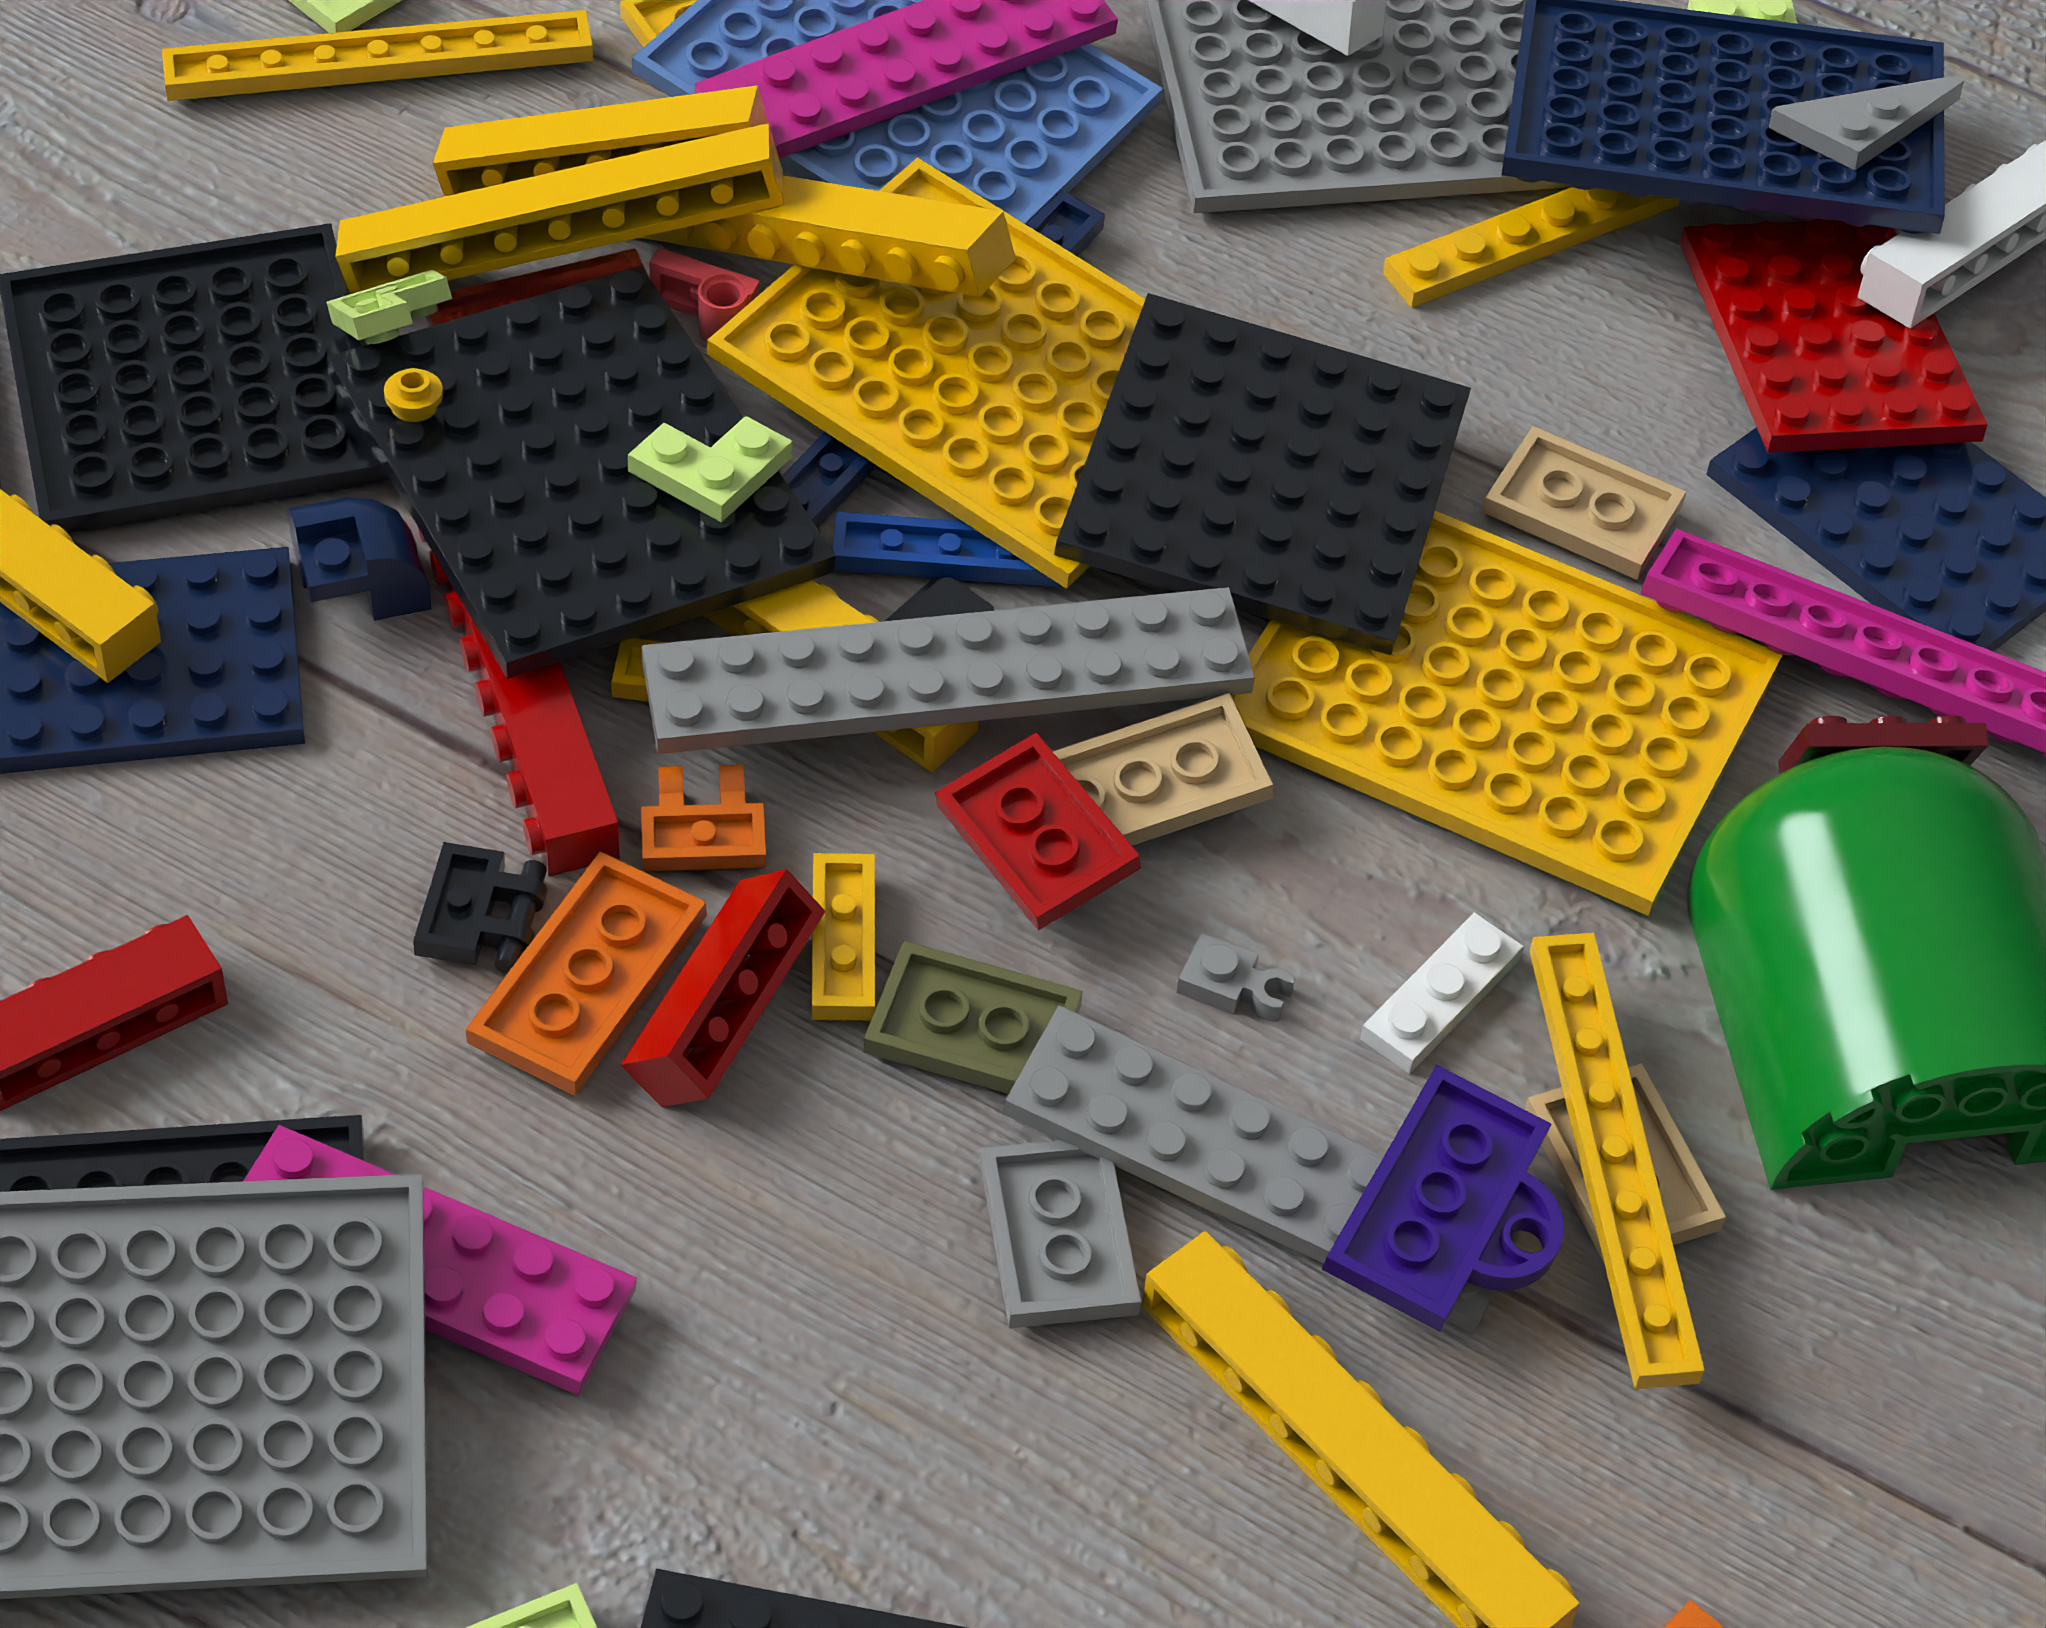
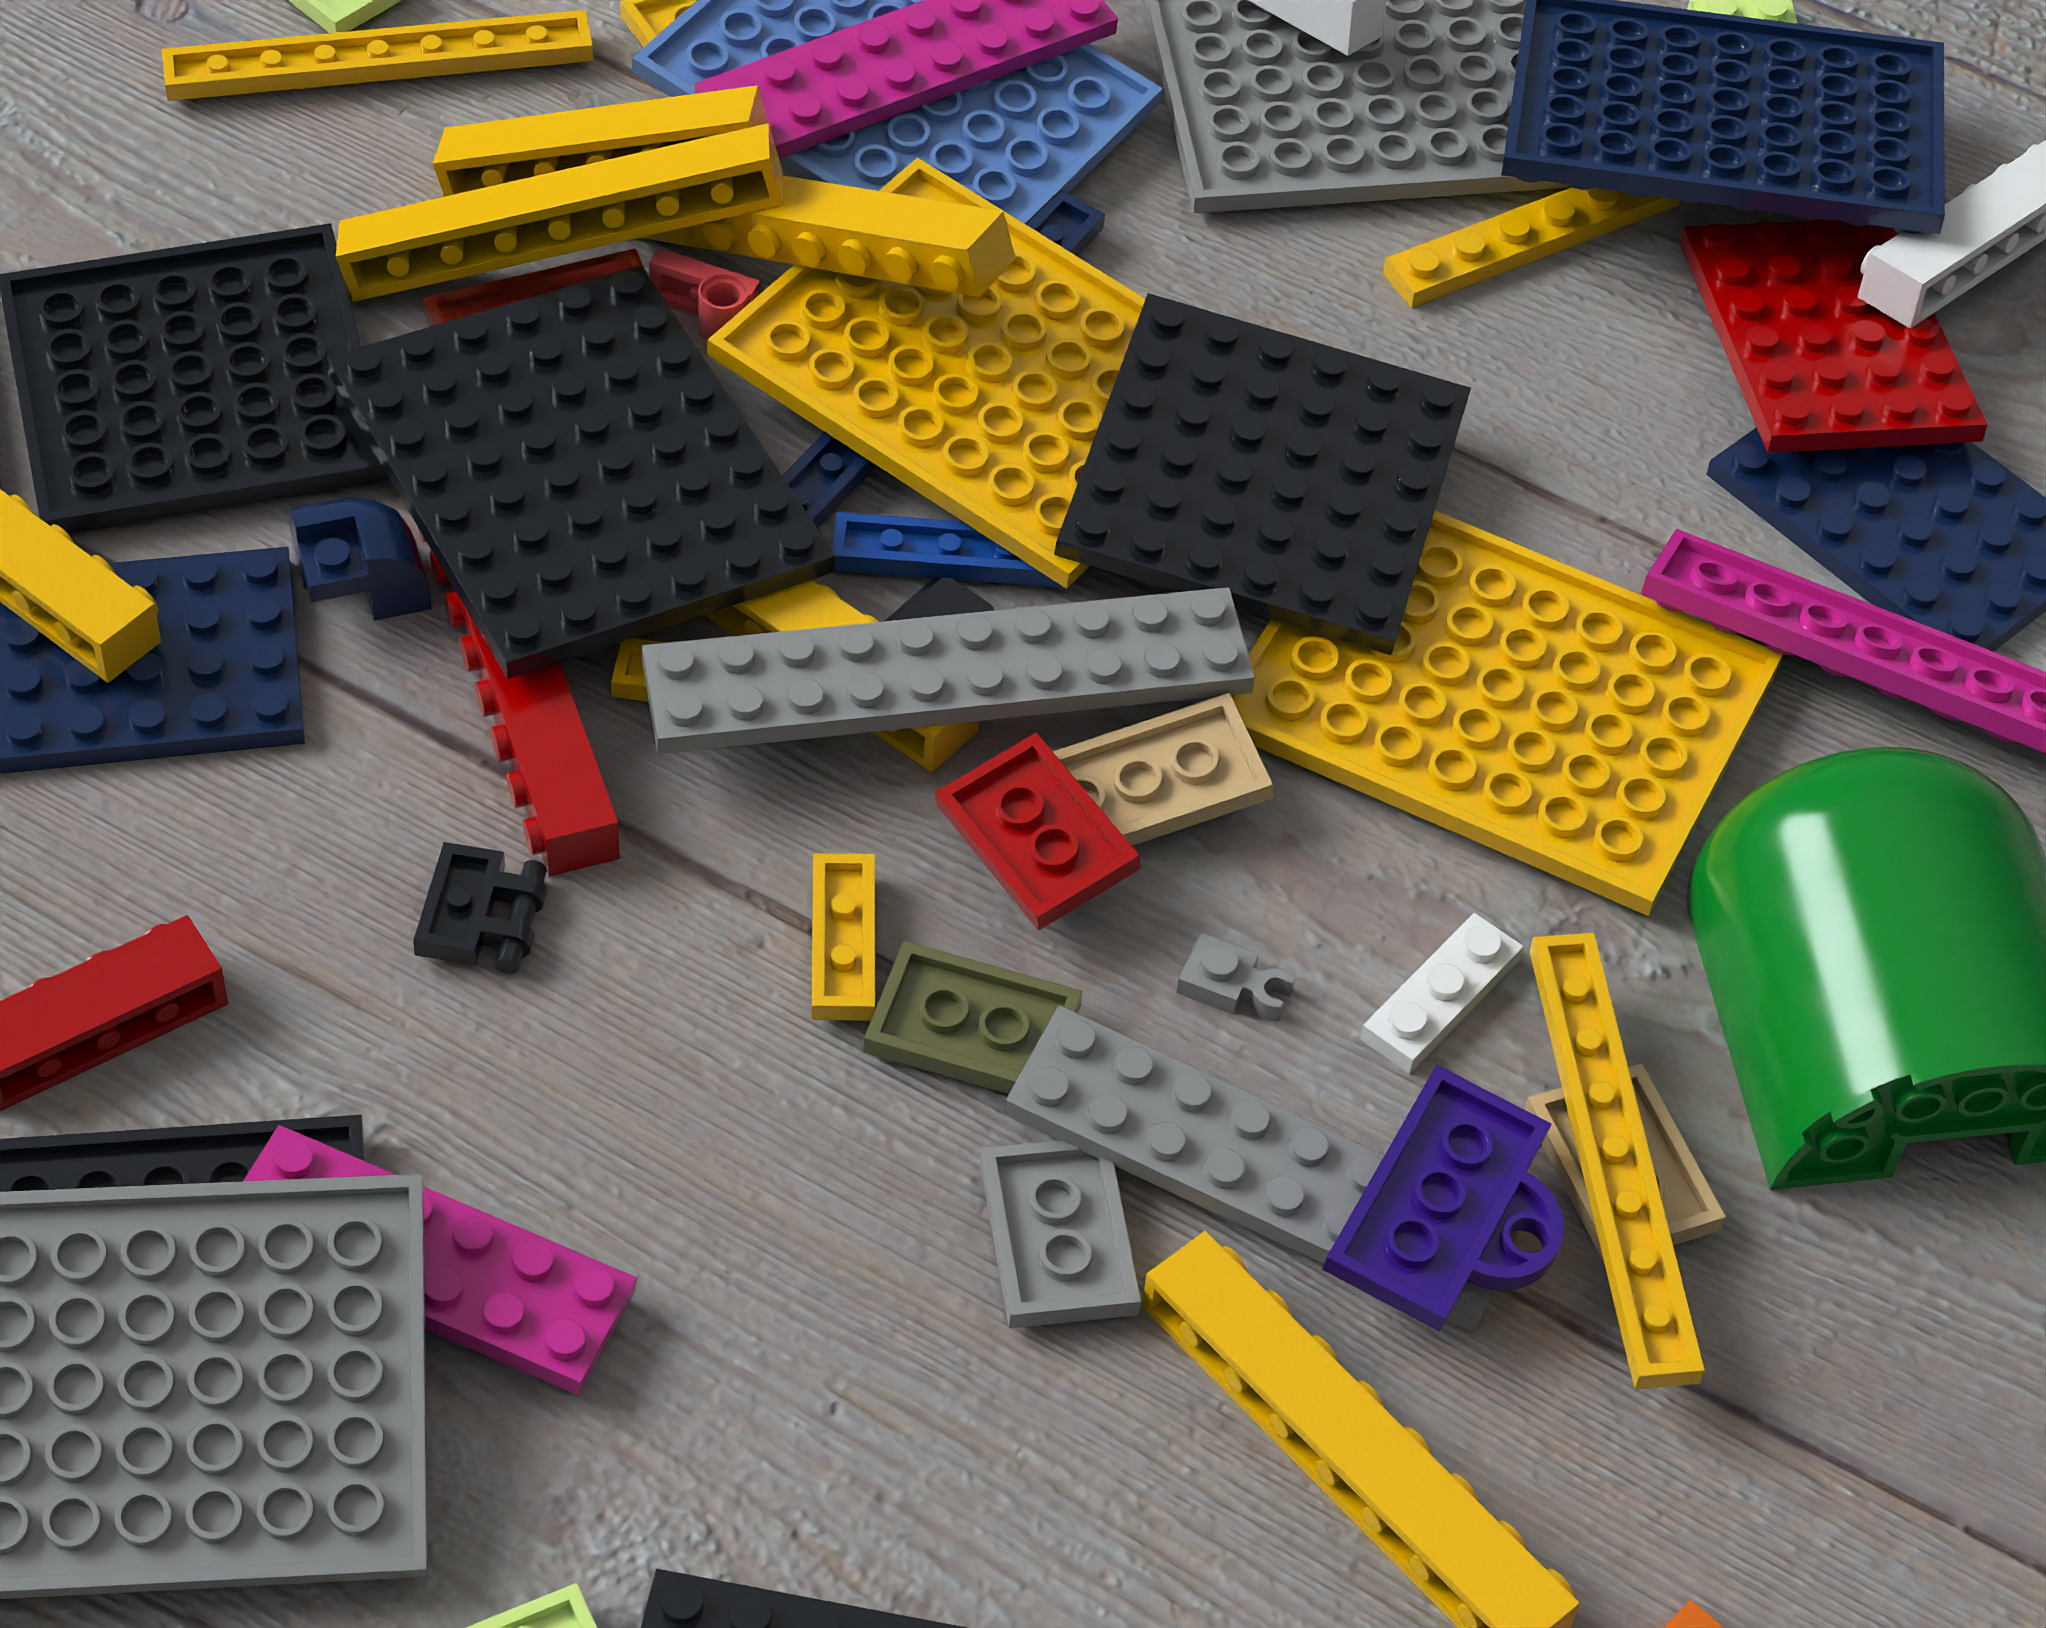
(383, 309): yellowish green plate -> none
(413, 394): yellow plate -> none
(586, 973): orange plate -> none
(703, 835): orange plate -> none
(714, 477): yellowish green plate -> none
(723, 989): red brick -> none
(1584, 502): tan plate -> none
(1833, 734): dark red plate -> none
(1866, 122): light grey wing -> none

